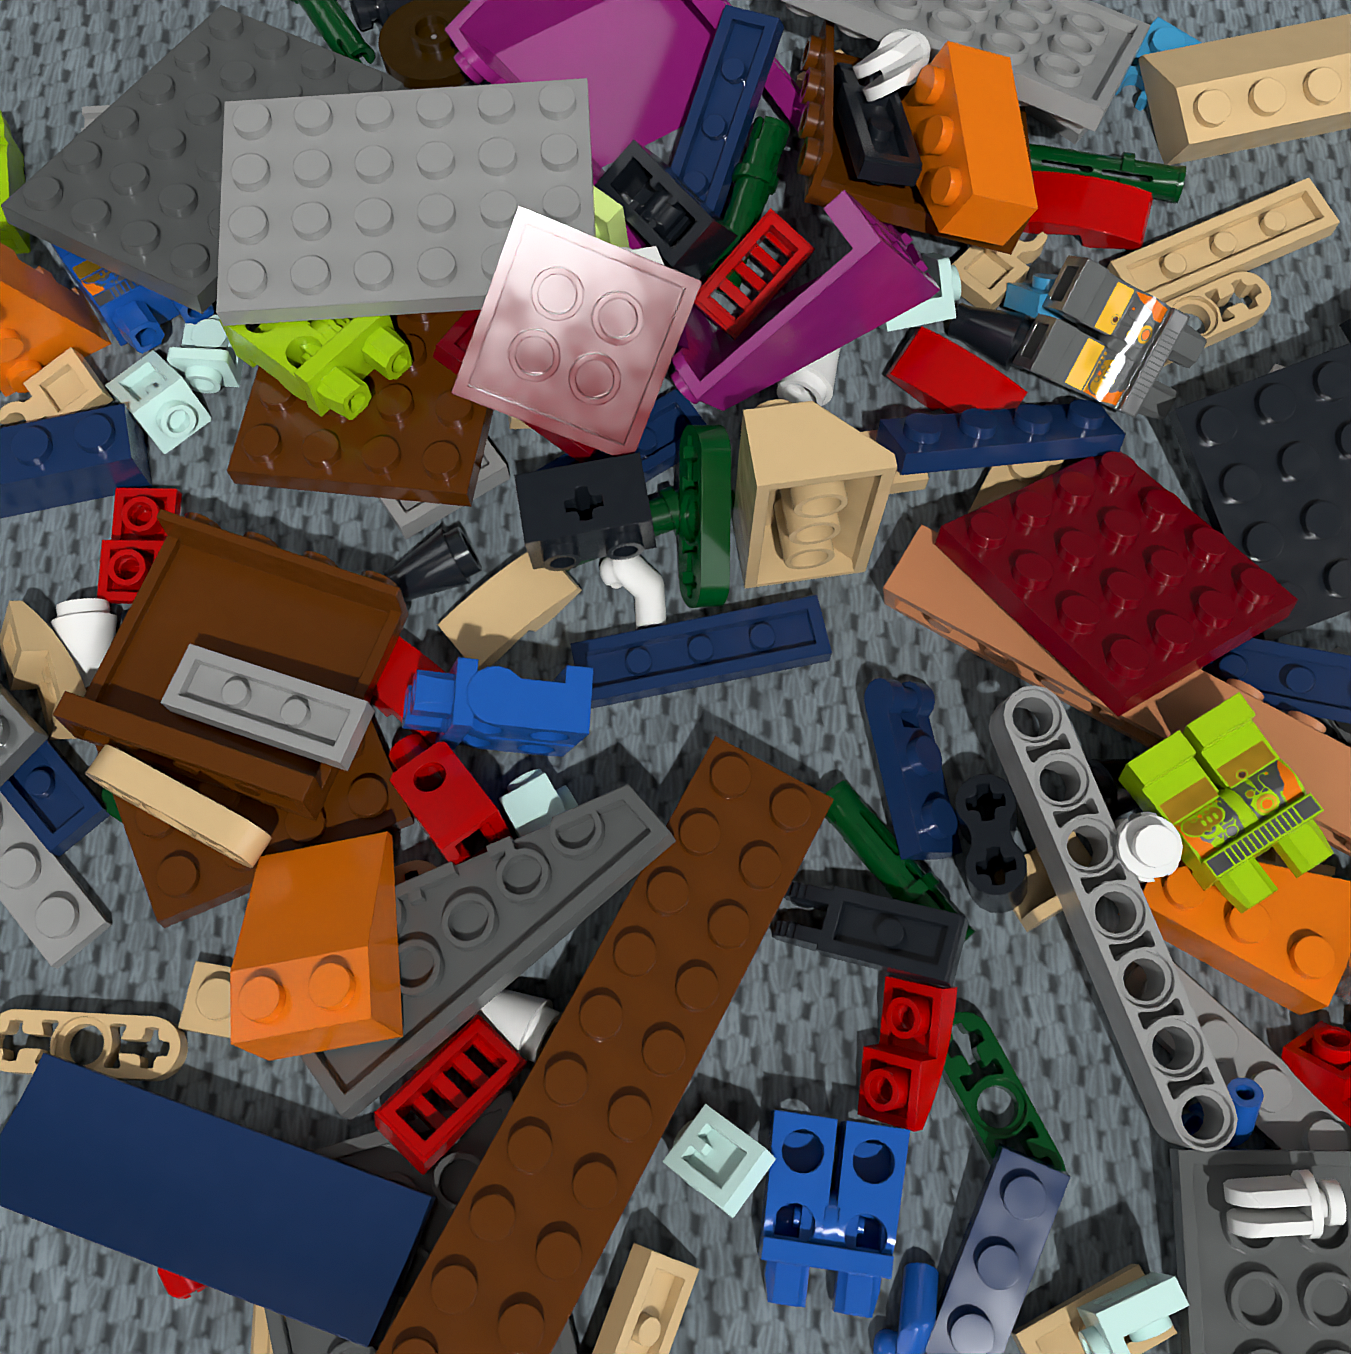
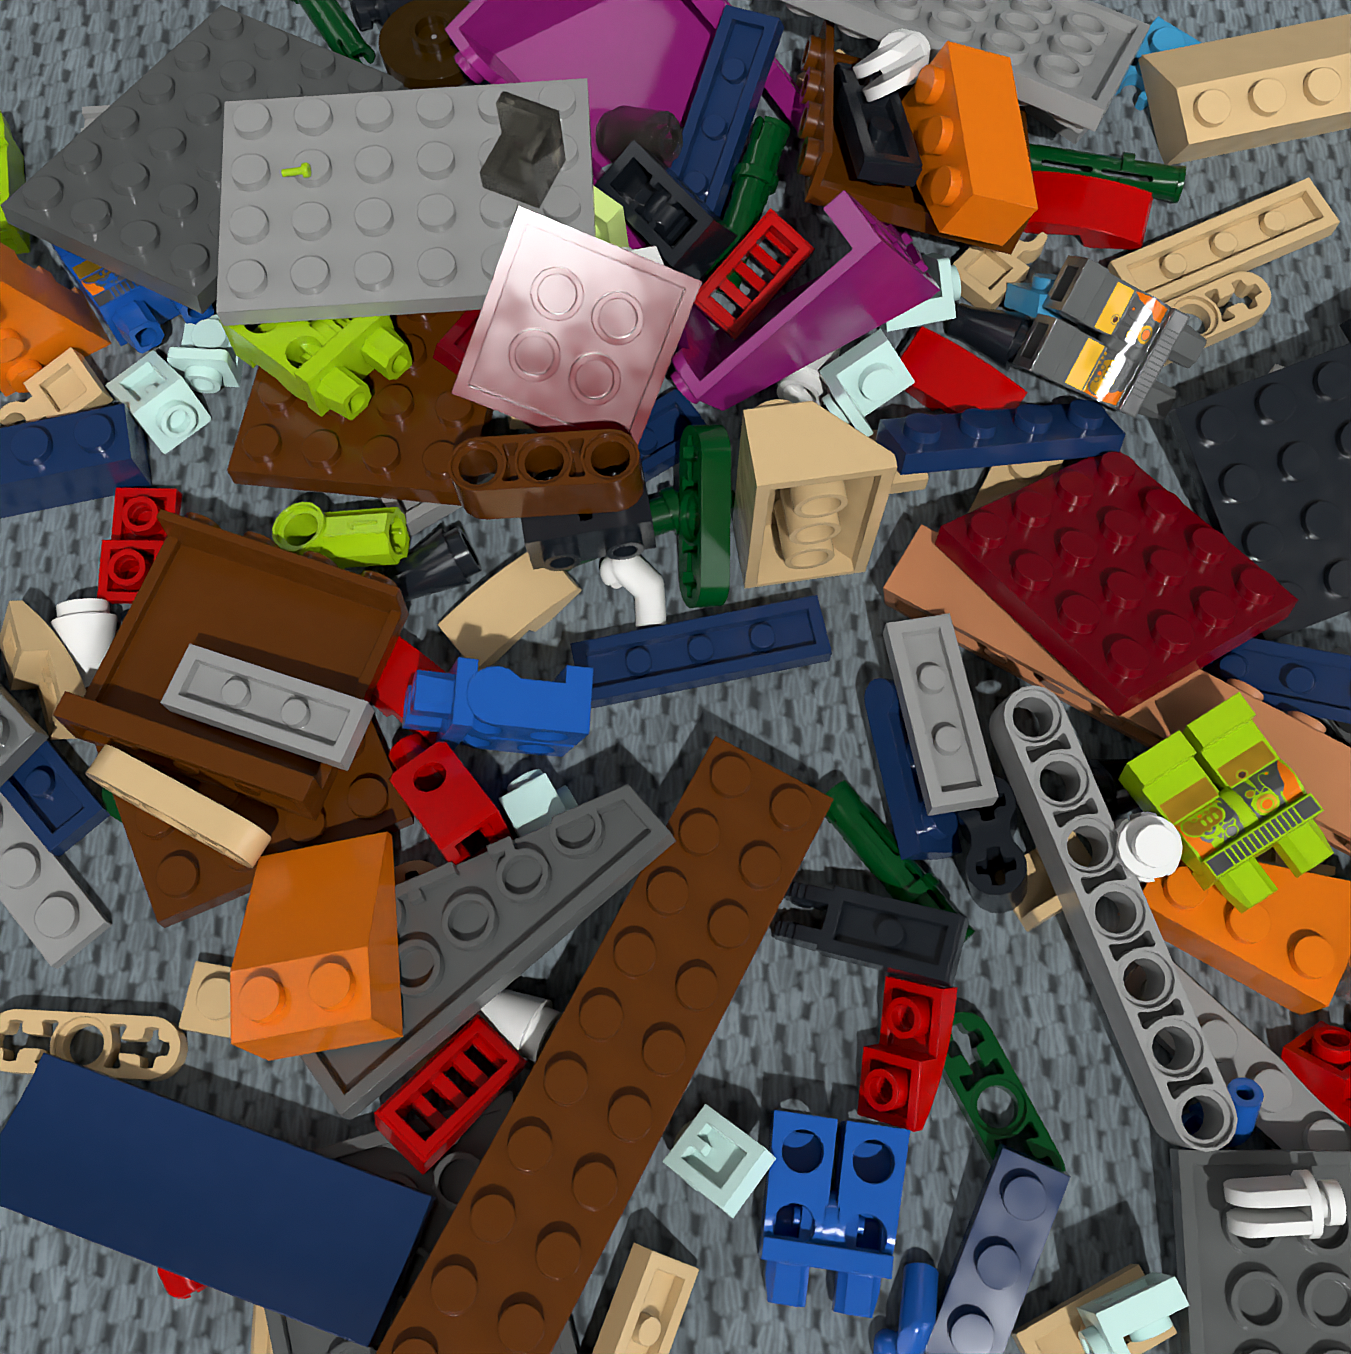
(304, 170): none -> lime piece
(345, 537): none -> lime piece
(522, 457): none -> reddish brown beam
(526, 152): none -> clear smoke panel
(652, 128): none -> clear smoke brick
(864, 380): none -> light aqua bracket
(939, 715): none -> light grey plate

